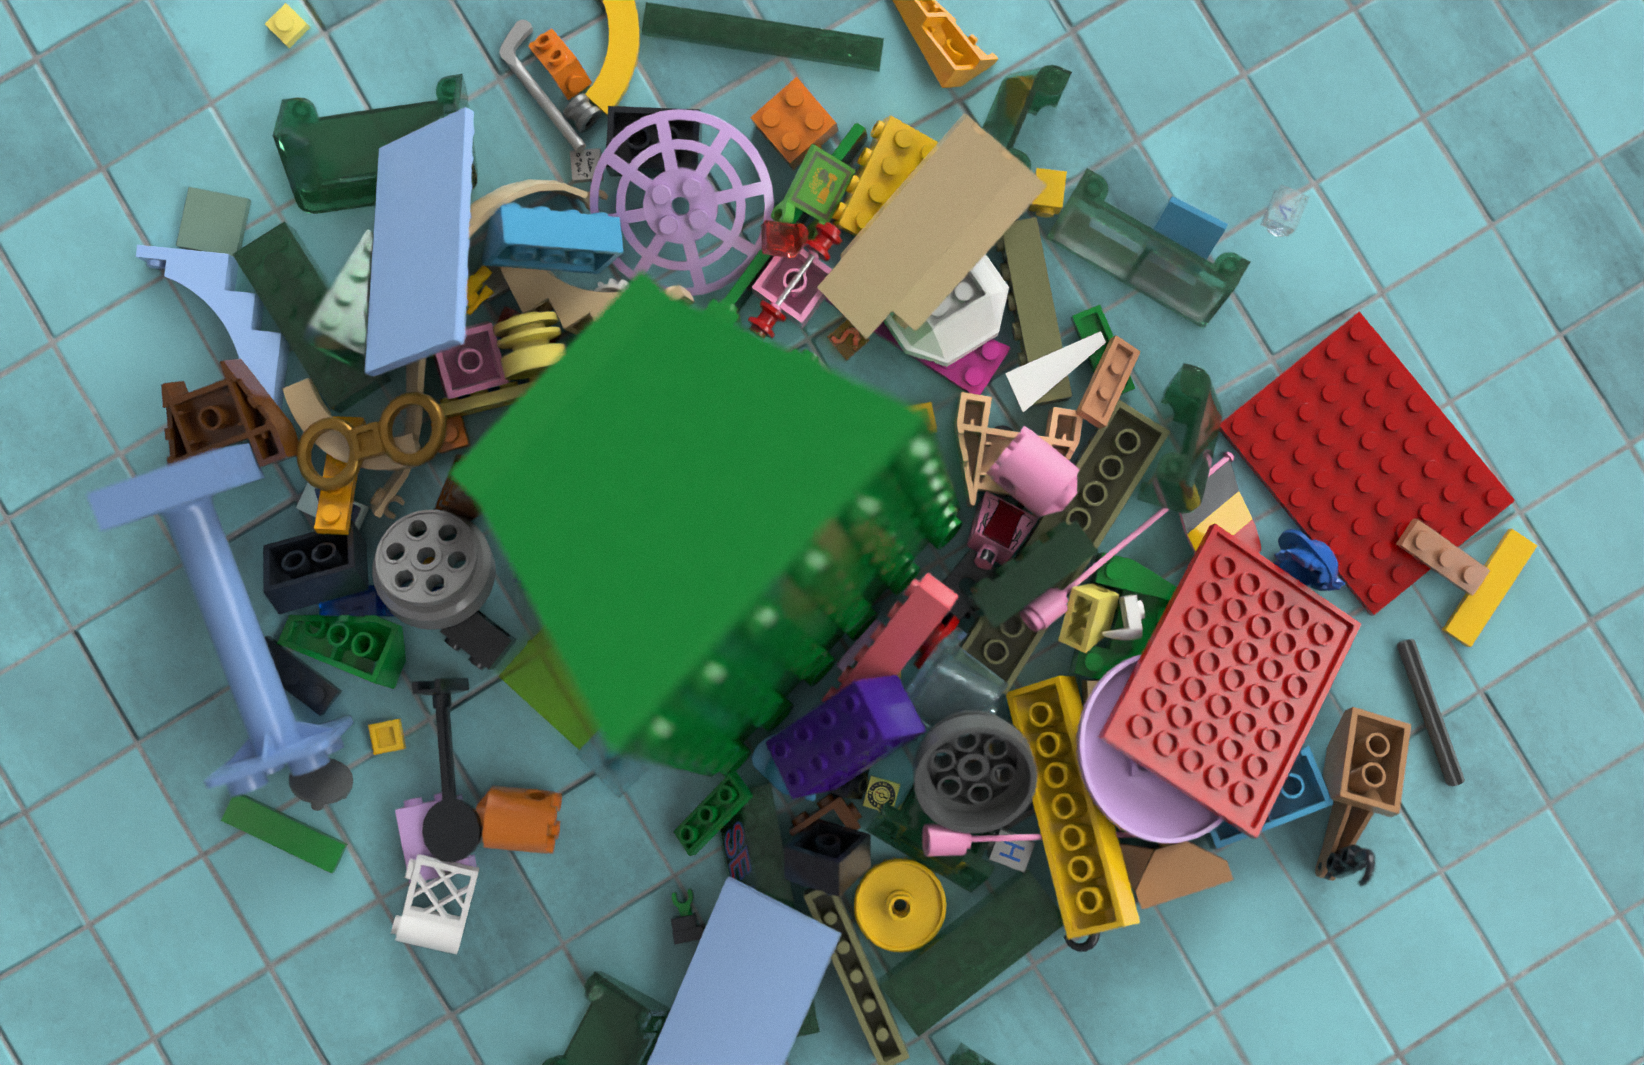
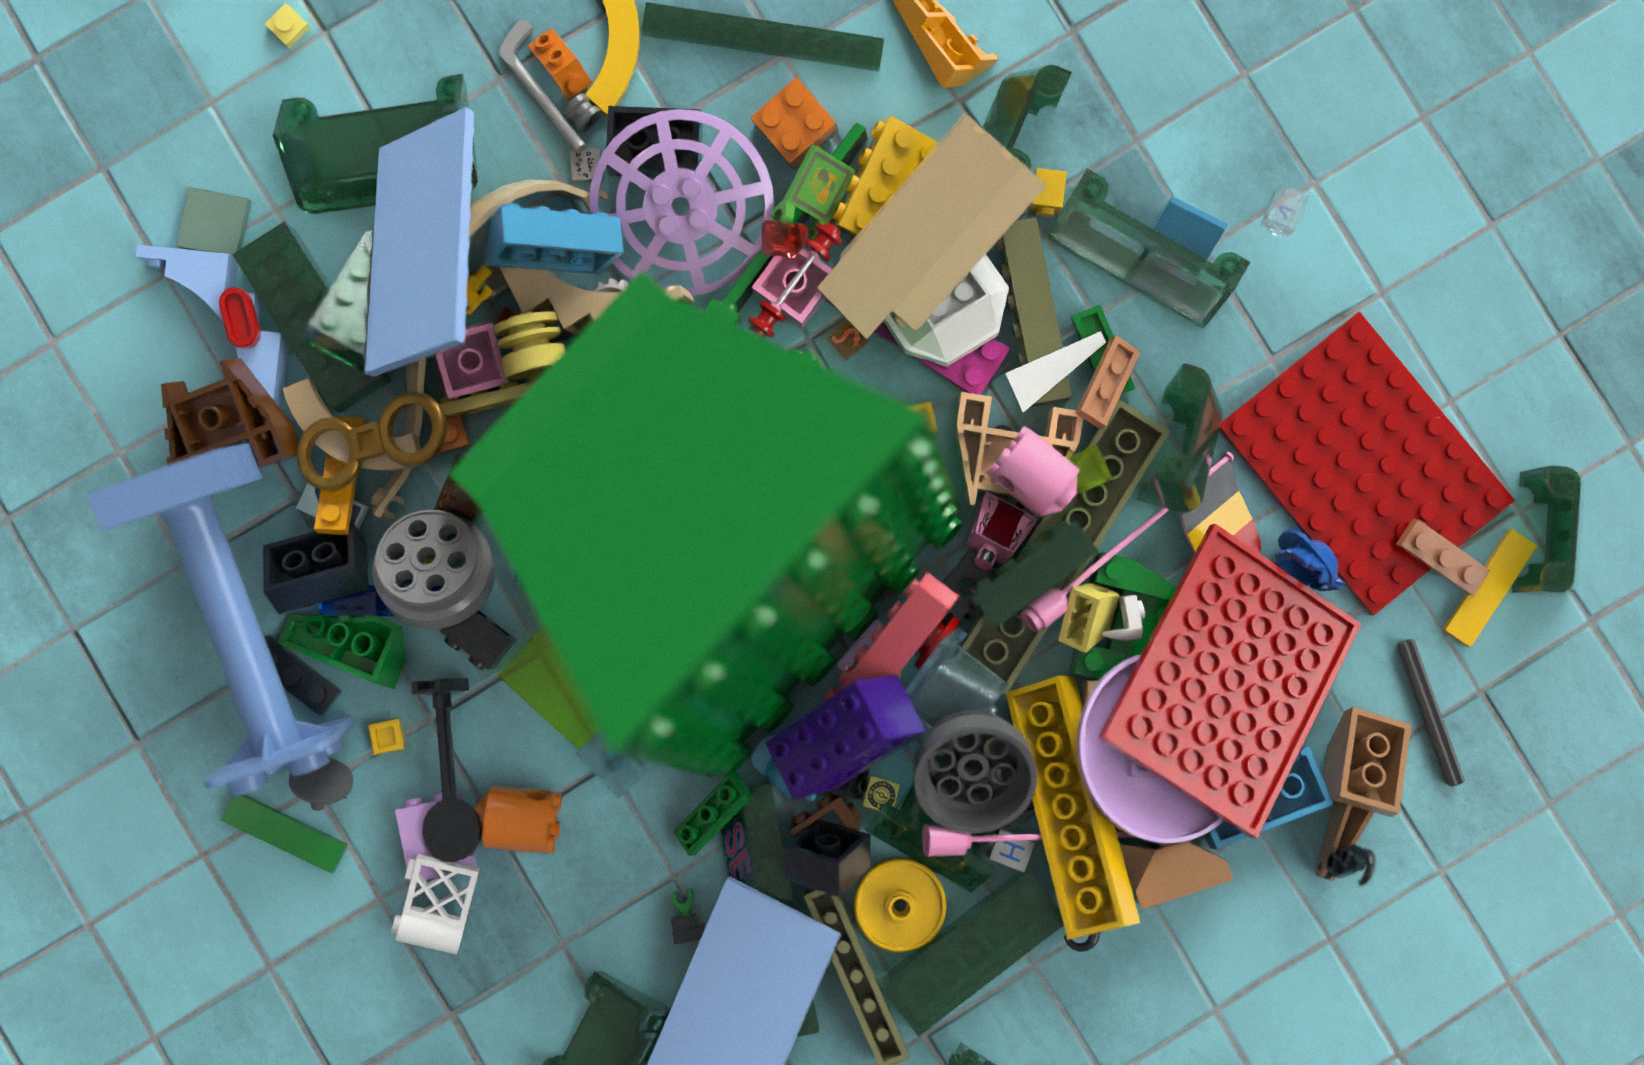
(239, 318): none -> red tile
(1091, 467): none -> clear neon green panel
(1564, 494): none -> clear green windscreen

